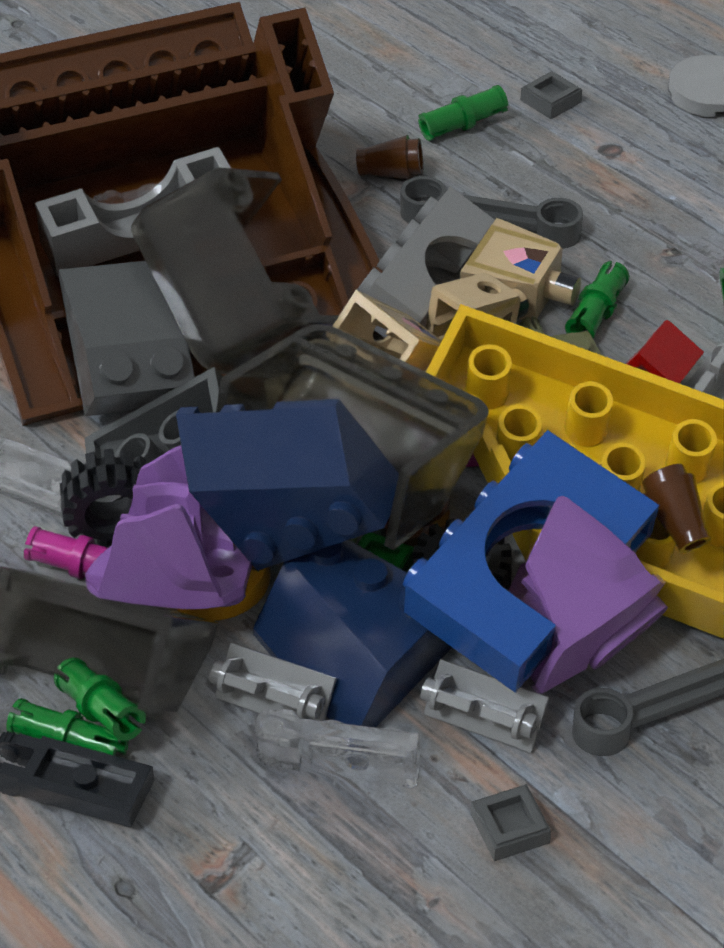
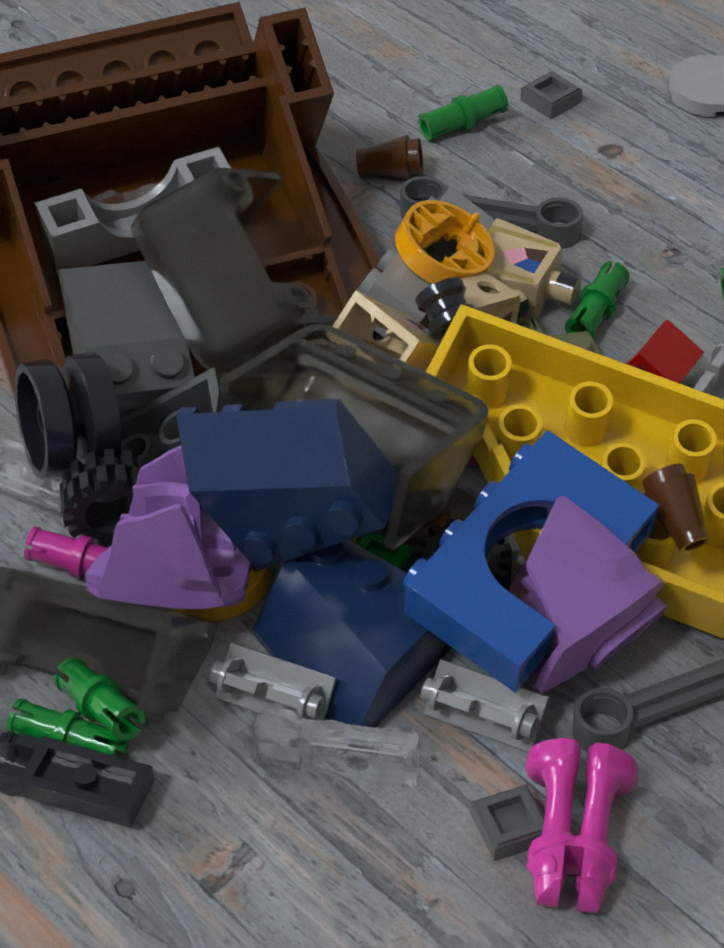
(66, 412): none -> black wheel
(436, 219): none -> light orange piece
(441, 303): none -> black wheel
(559, 852): none -> dark pink piece

